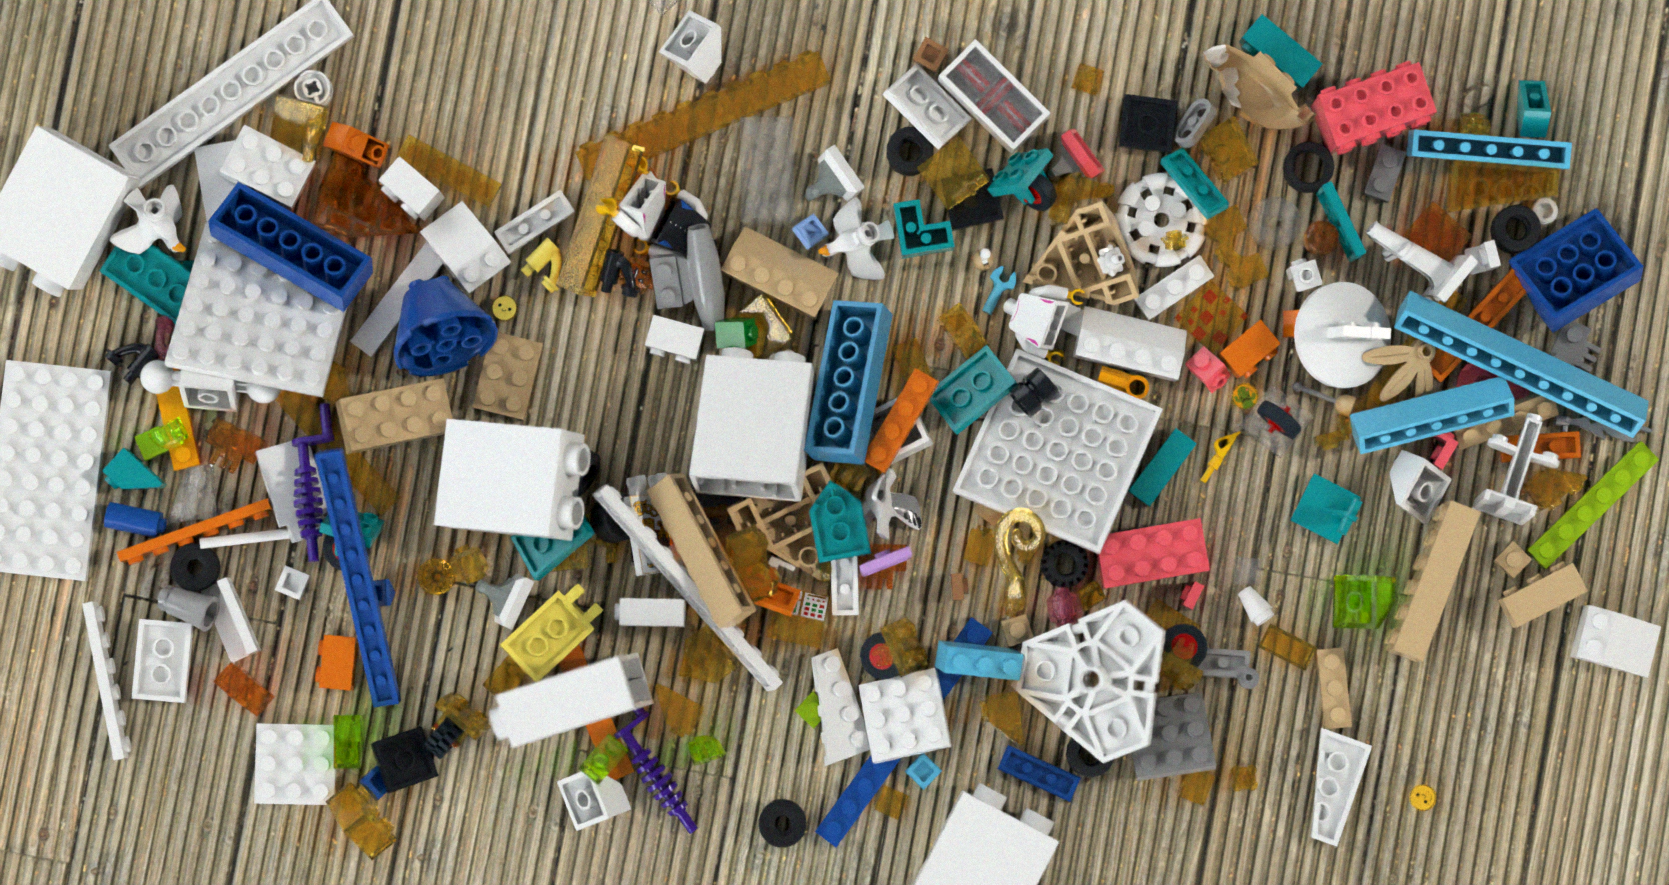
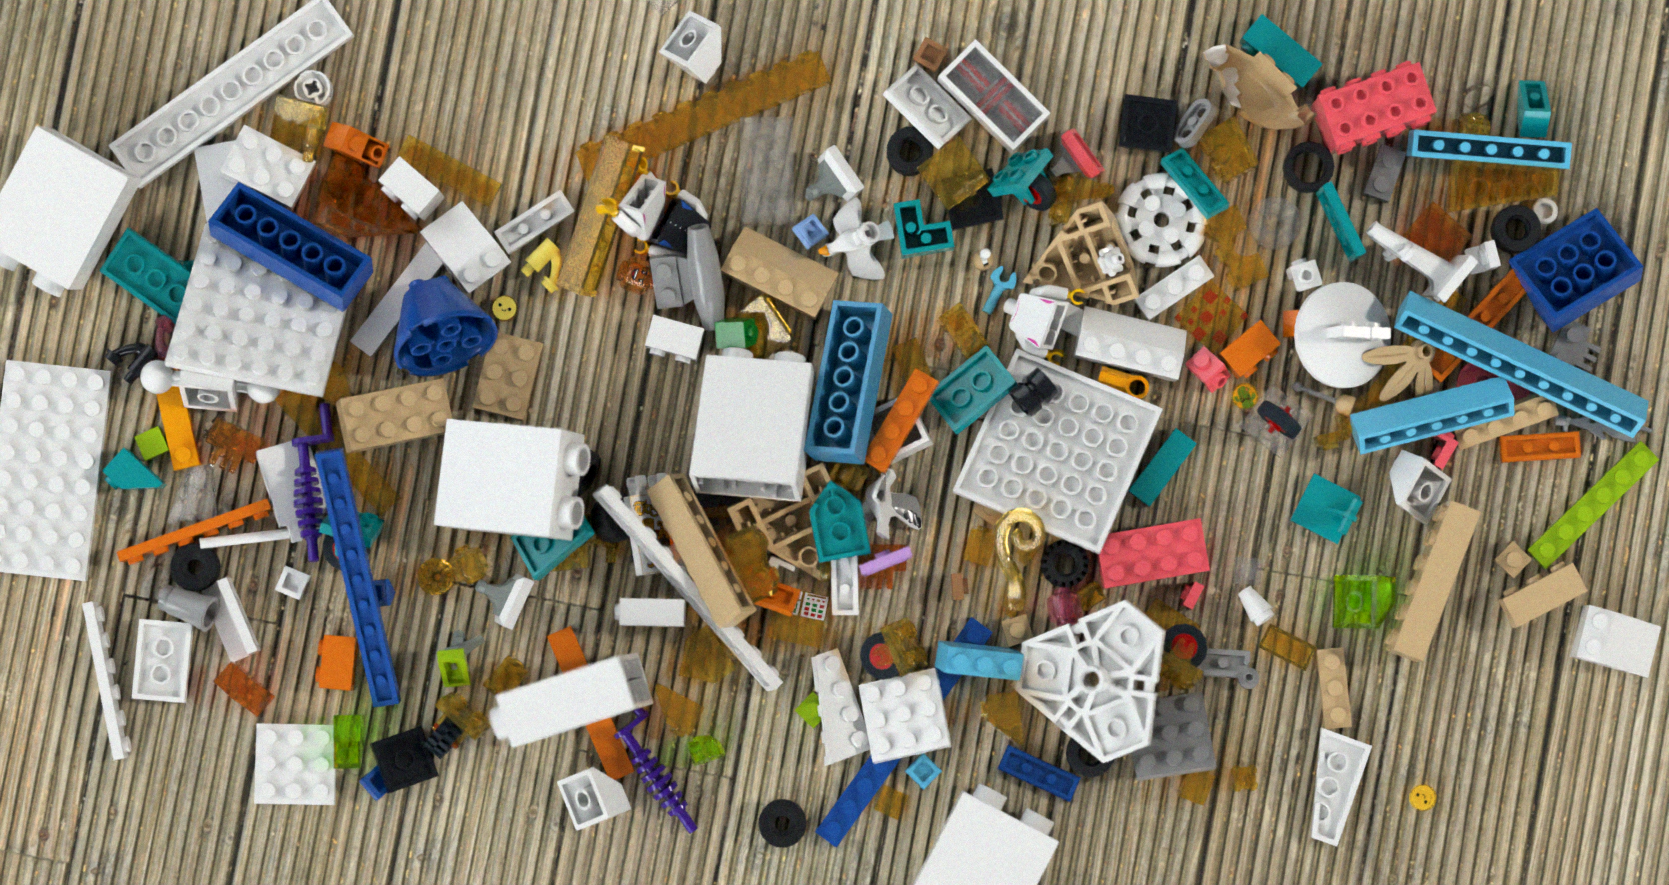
(134, 520): blue brick -> none
(155, 221): white animal -> none
(169, 434): clear neon green piece -> none
(361, 820): clear yellow brick -> none
(453, 660): none -> lime piece
(551, 633): light yellow tile -> none
(603, 759): clear neon green plate -> none
(613, 263): black plant -> none
(1087, 79): clear yellow slope -> none
(1174, 240): clear yellow plate -> none
(1220, 453): yellow hand -> none
(1325, 230): clear orange head -> none
(1507, 503): white piece -> none
(1551, 485): clear yellow slope -> none

